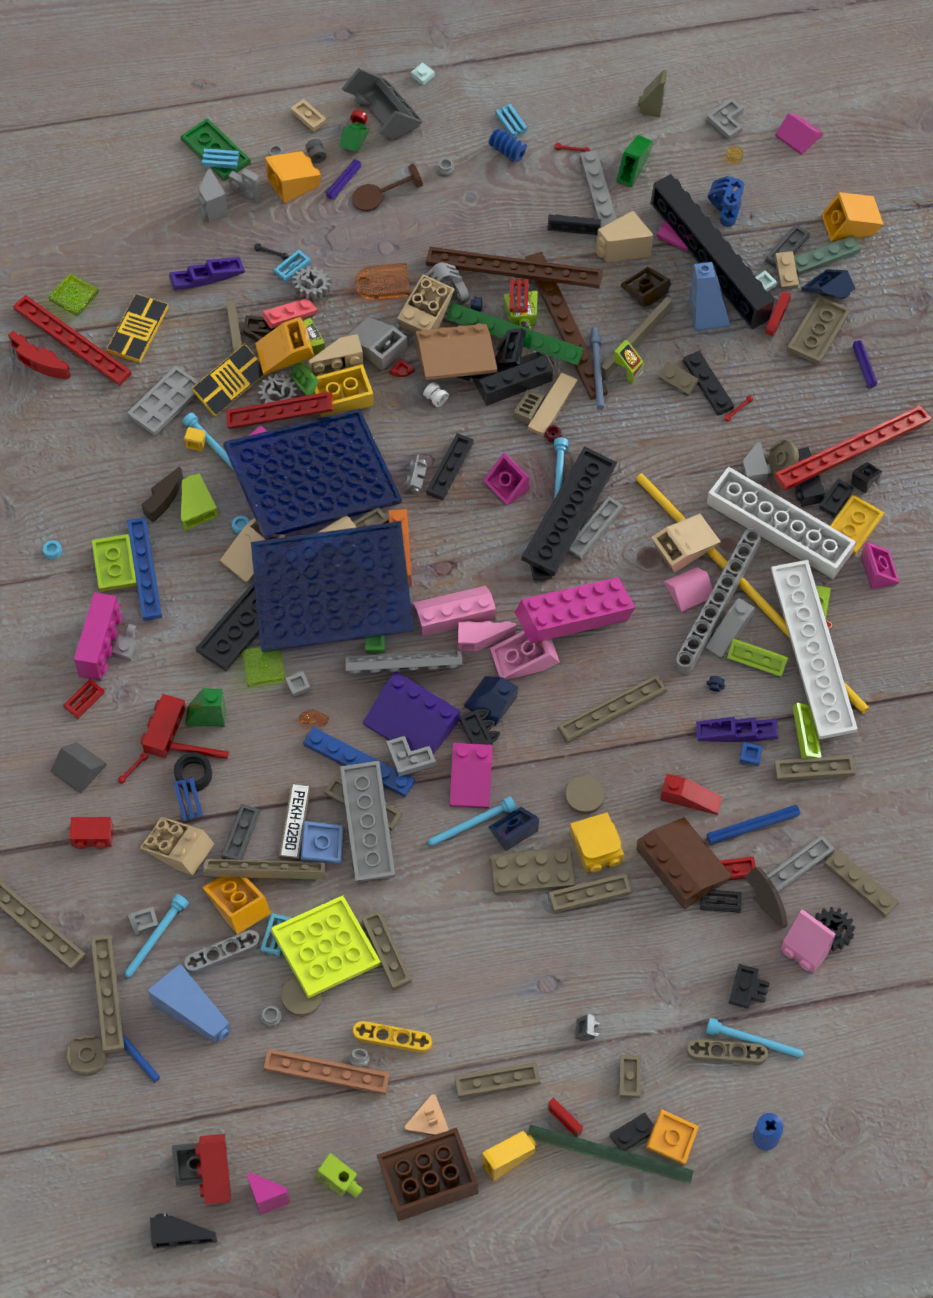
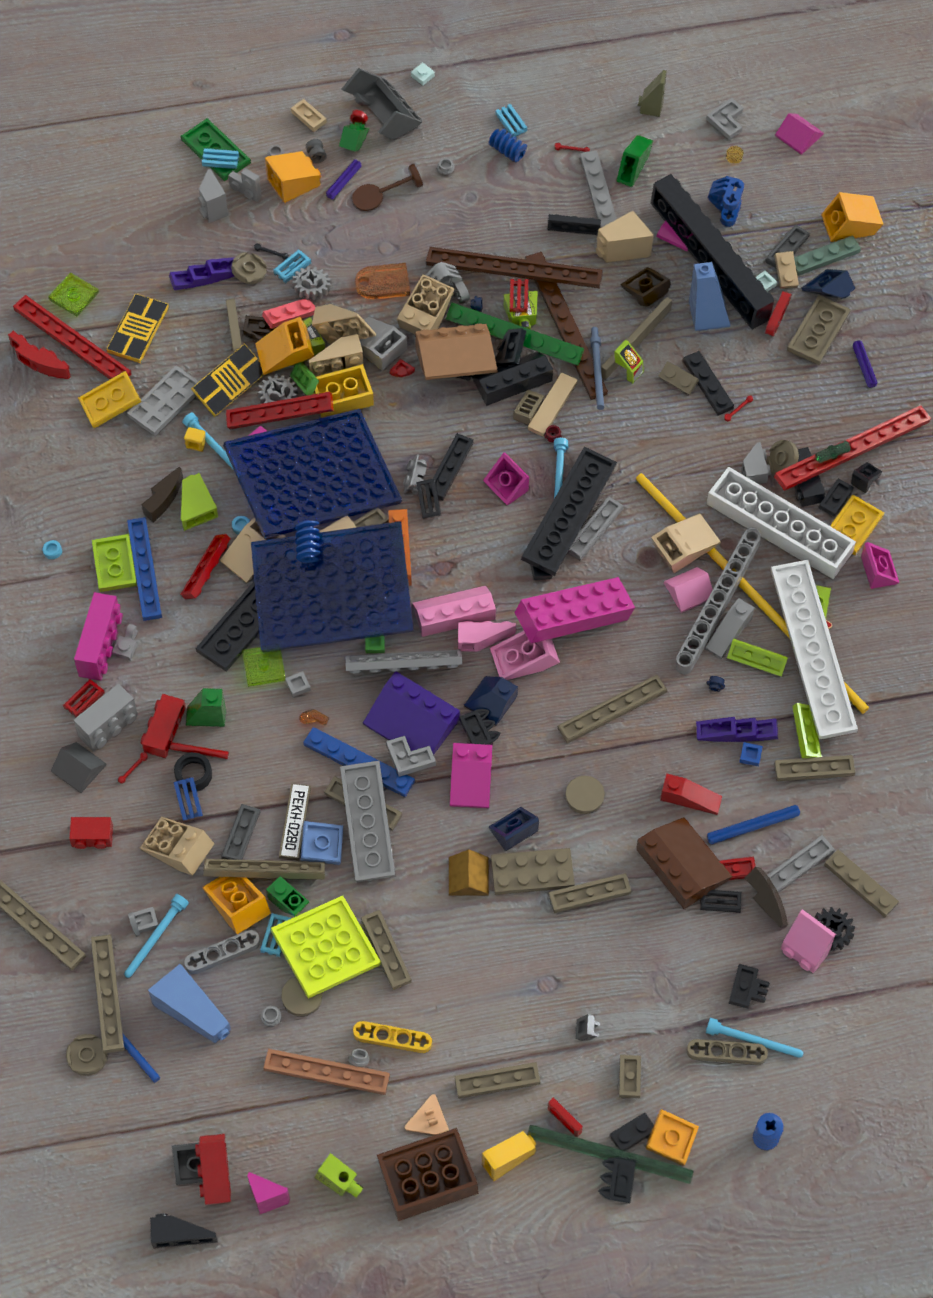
(106, 717): none -> light grey brick
(109, 399): none -> yellow tile
(205, 566): none -> red plate
(249, 268): none -> dark tan tile
(286, 897): none -> green slope
(305, 541): none -> blue piece
(338, 322): none -> tan slope
(435, 394): white wheel -> none
(436, 499): none -> black tile
(468, 874): none -> pearl gold slope
(505, 806): medium azure piece -> none
(597, 843): yellow brick -> none
(620, 1179): none -> black plate
(832, 452): none -> clear green axle

